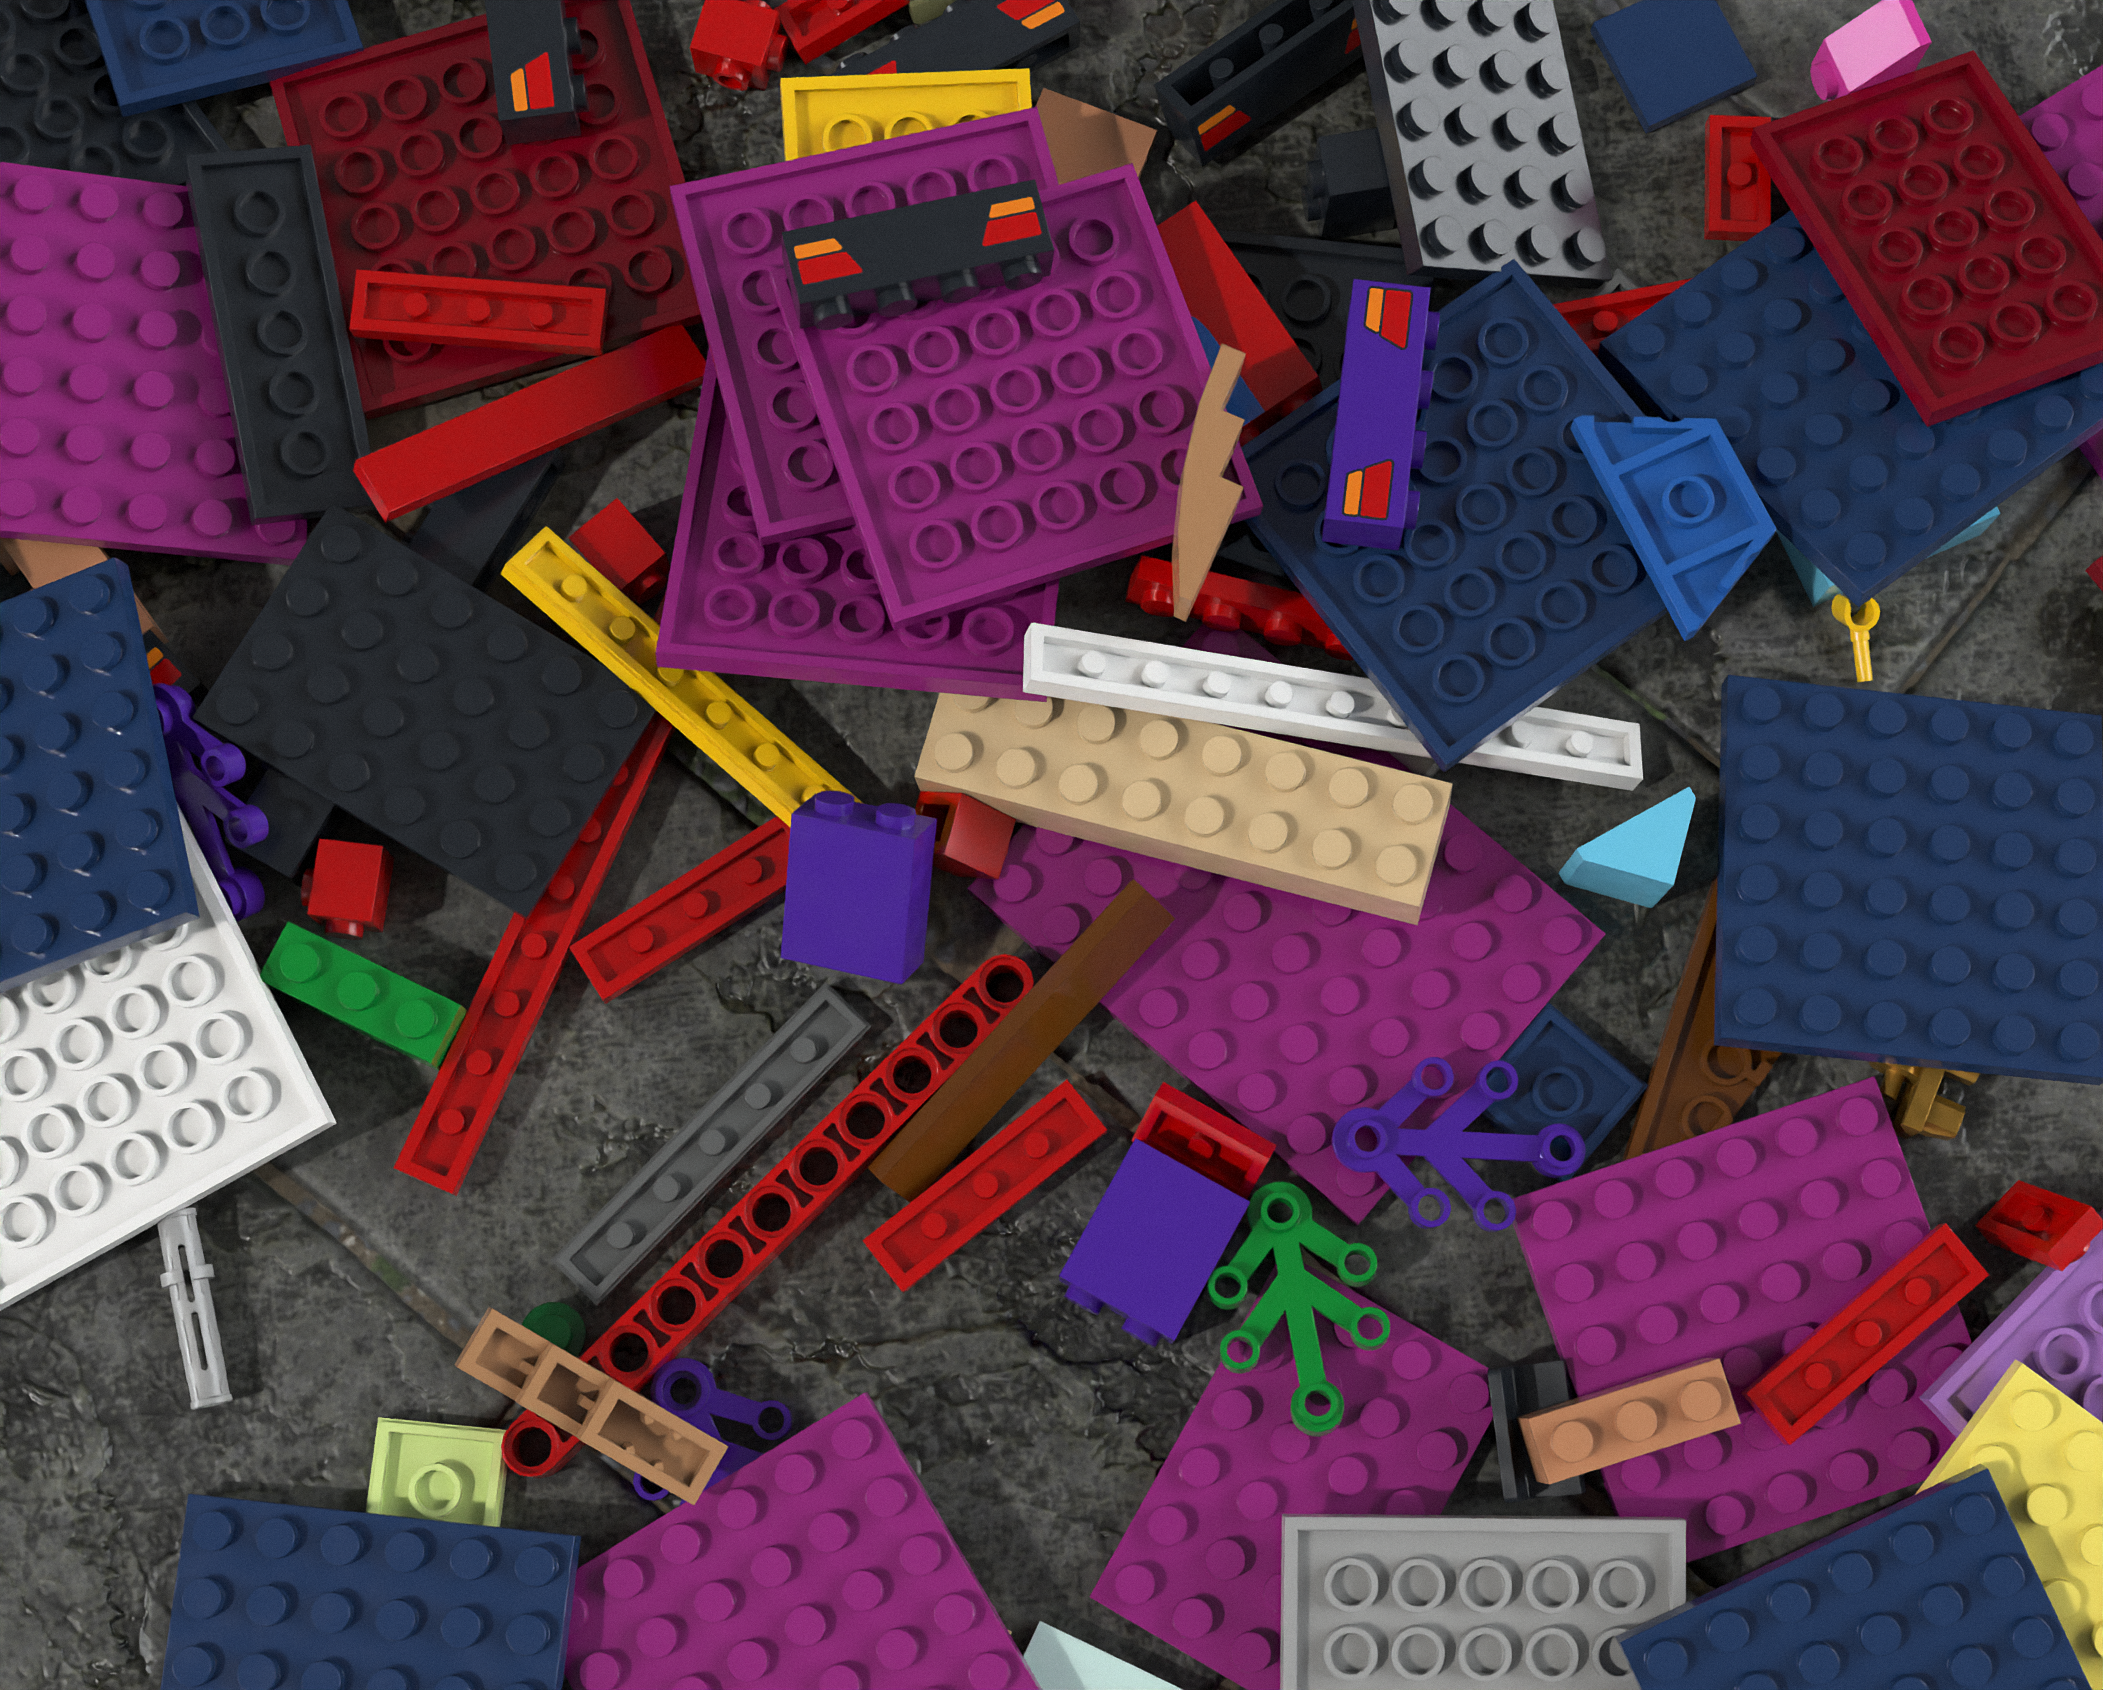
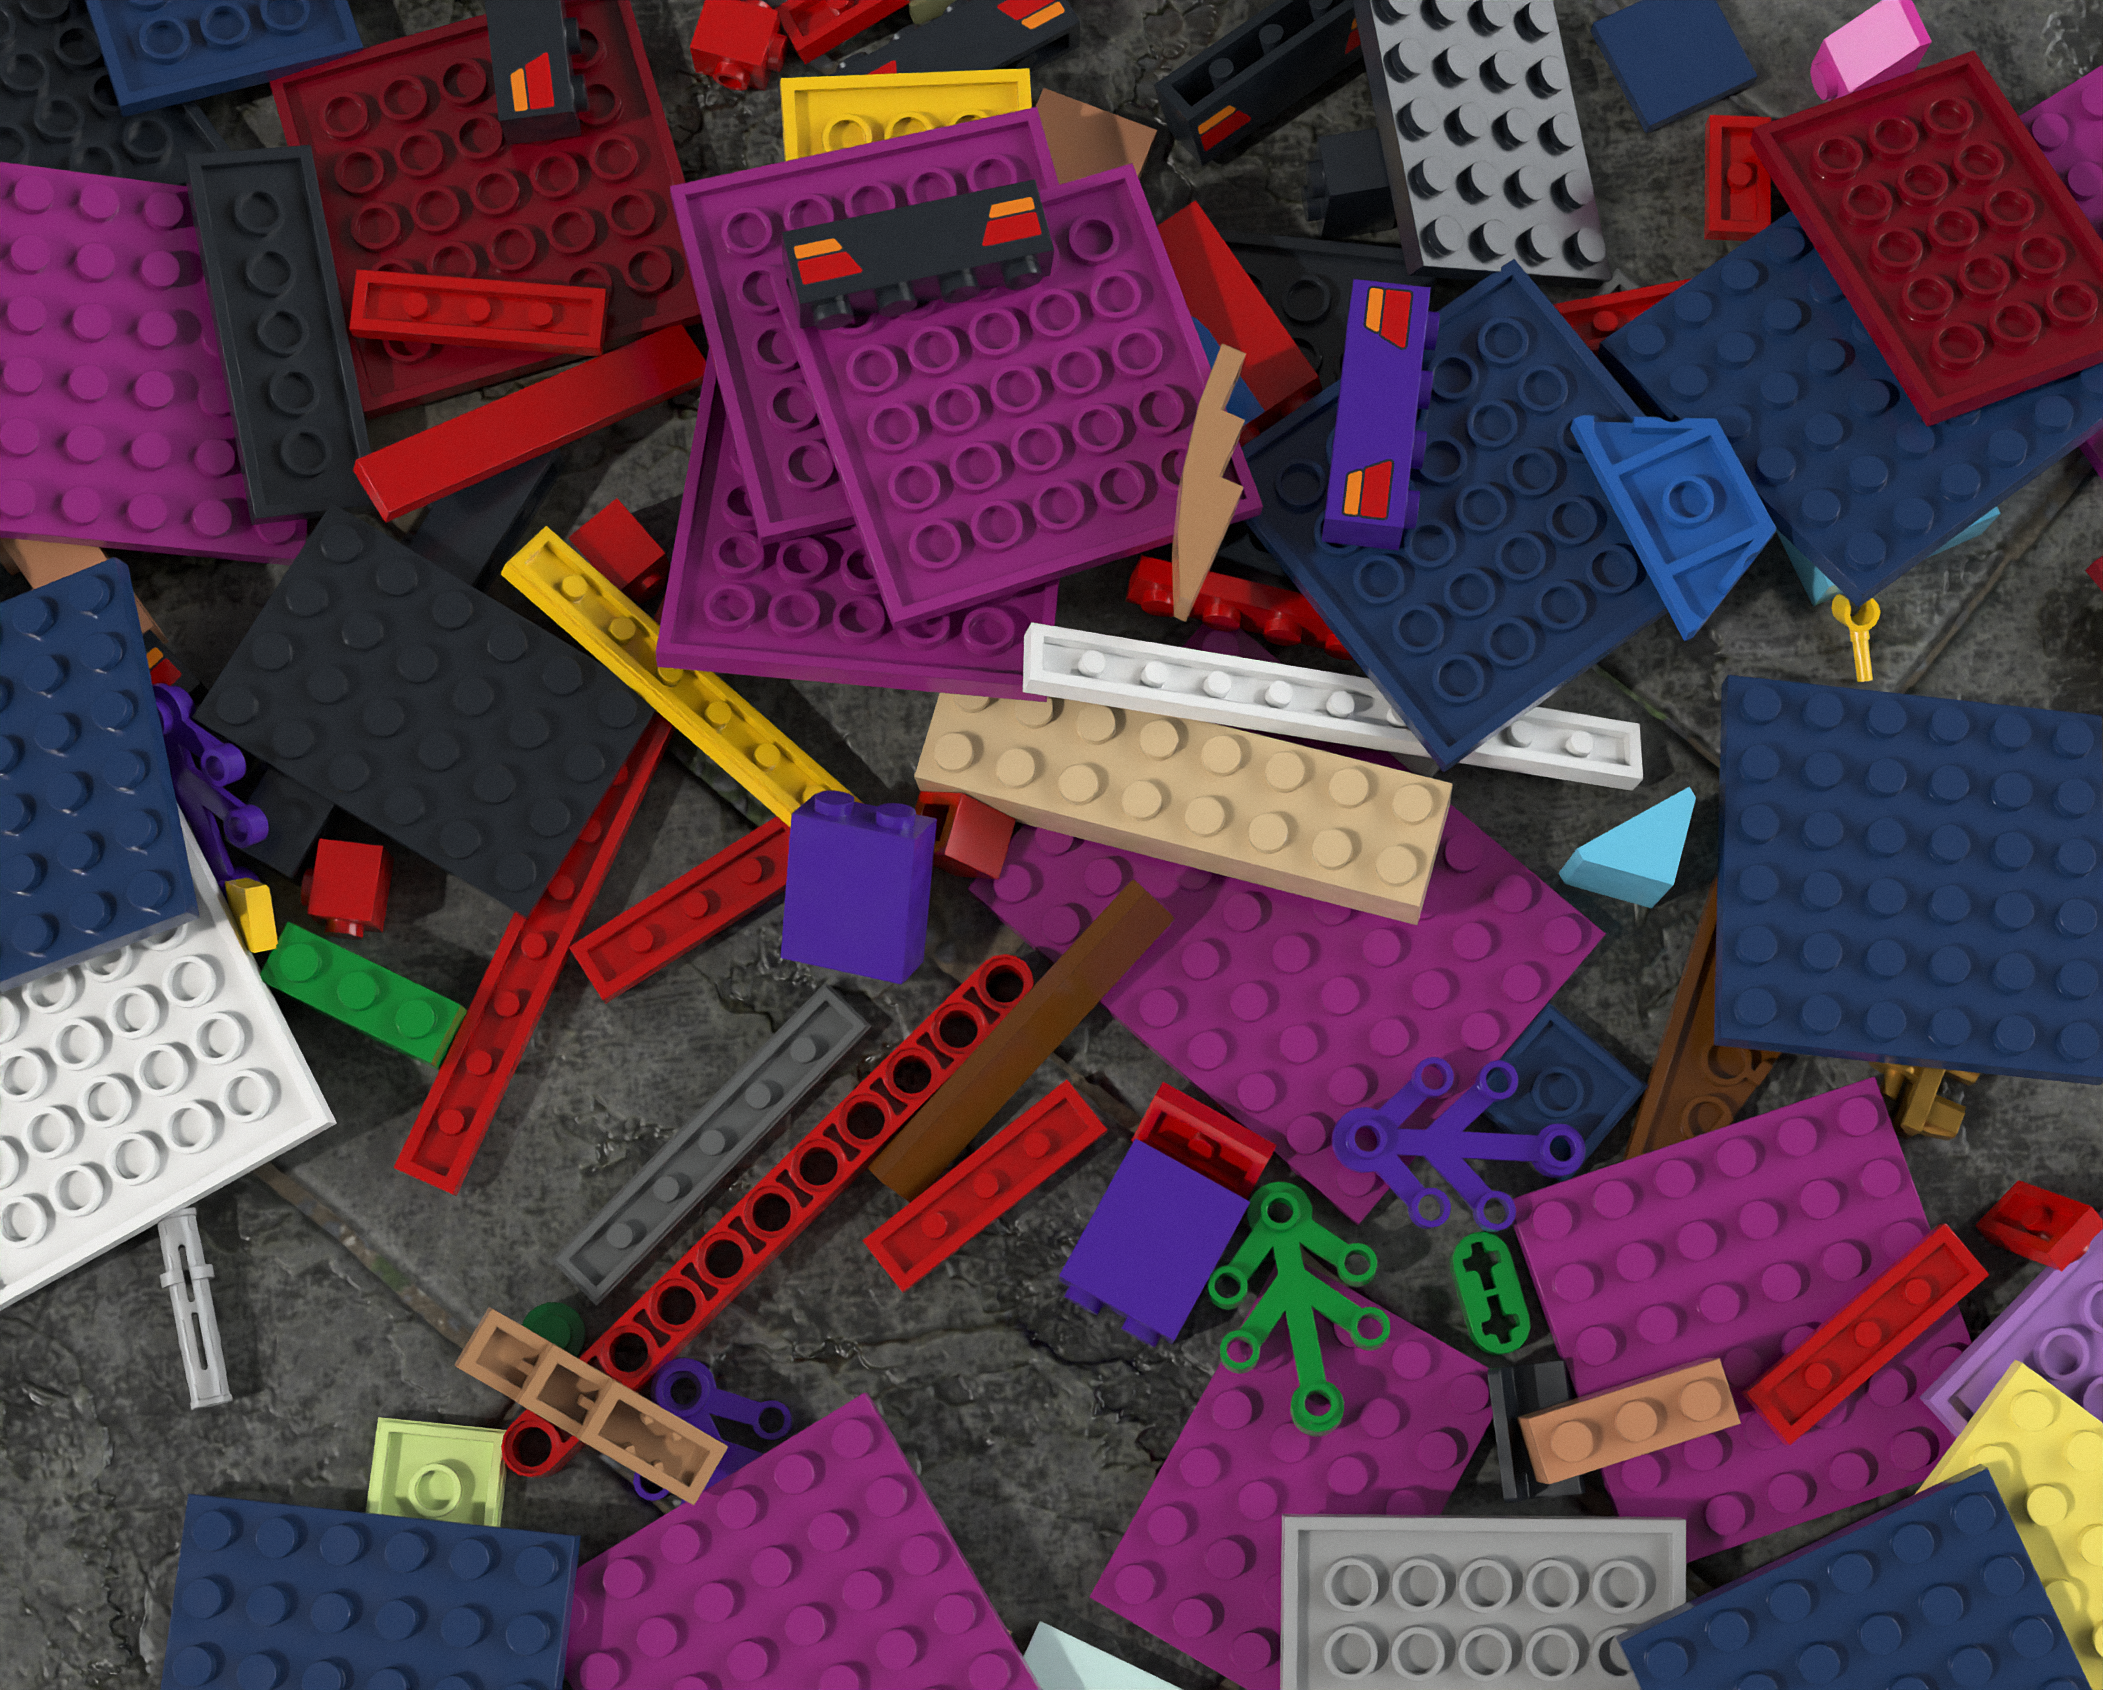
(253, 913): none -> yellow tile
(1504, 1288): none -> green beam

